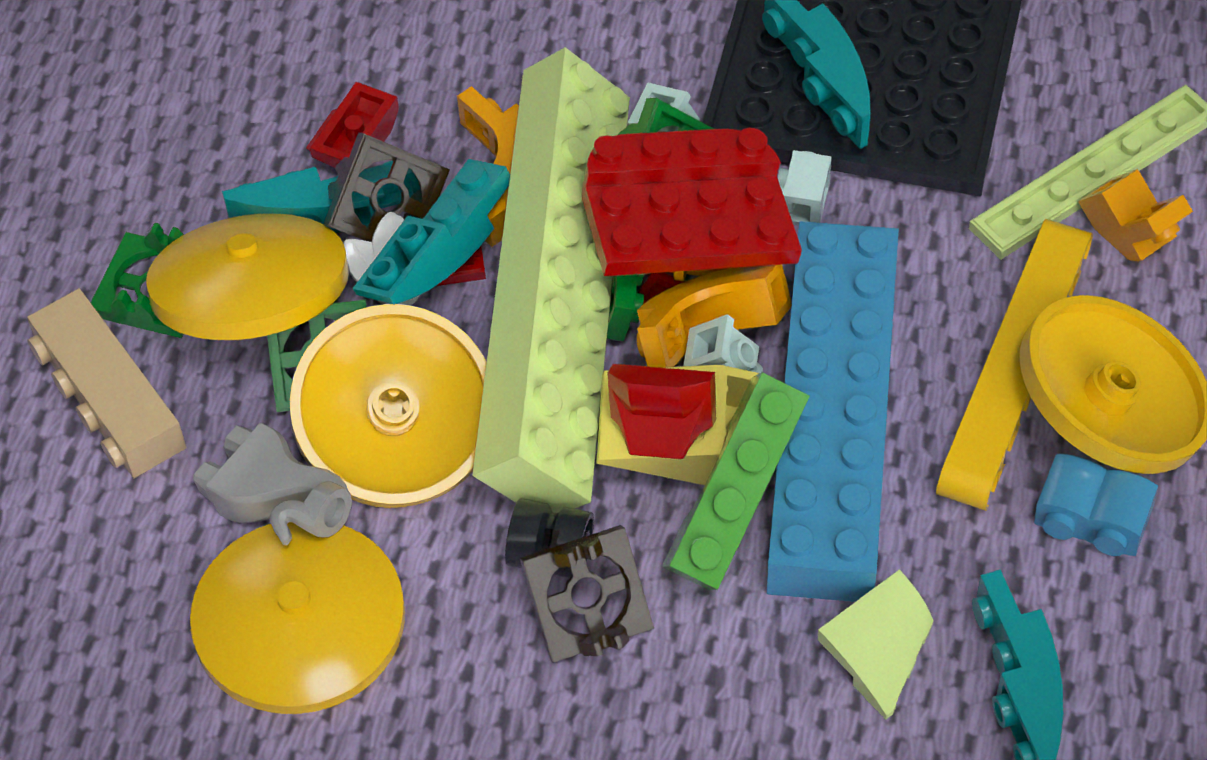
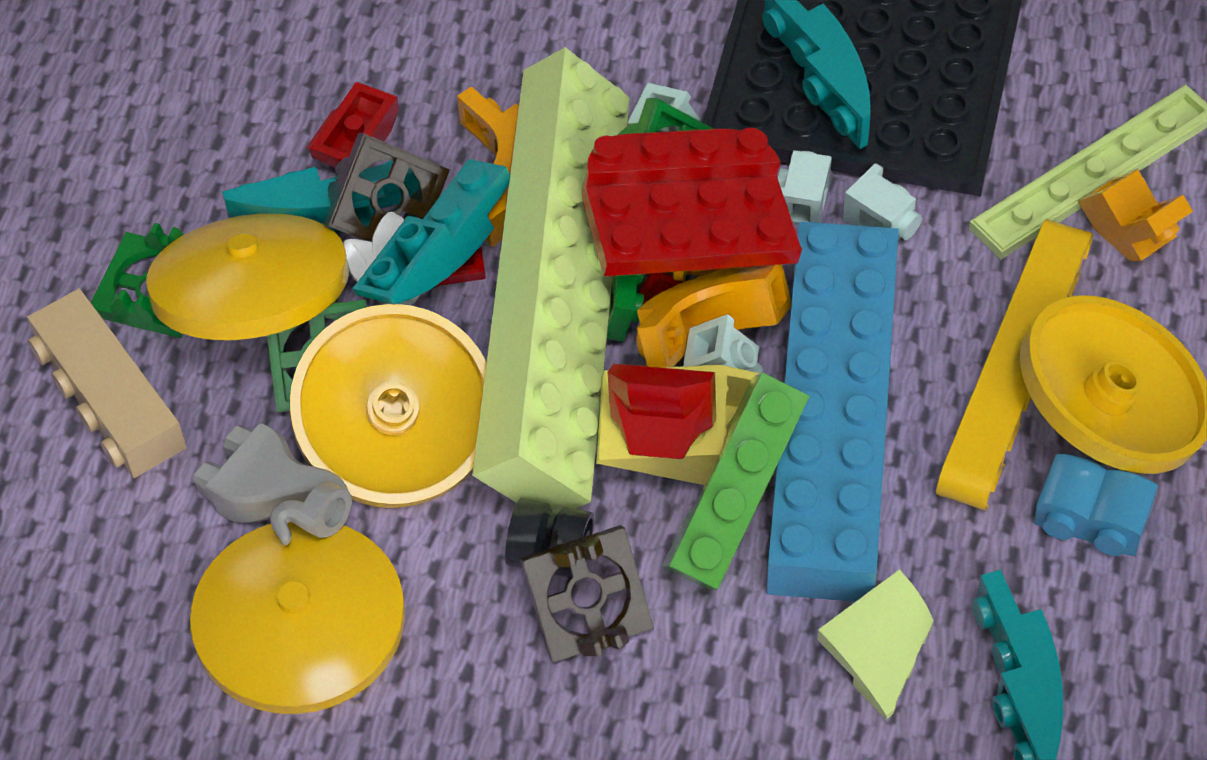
(881, 204): none -> light aqua brick

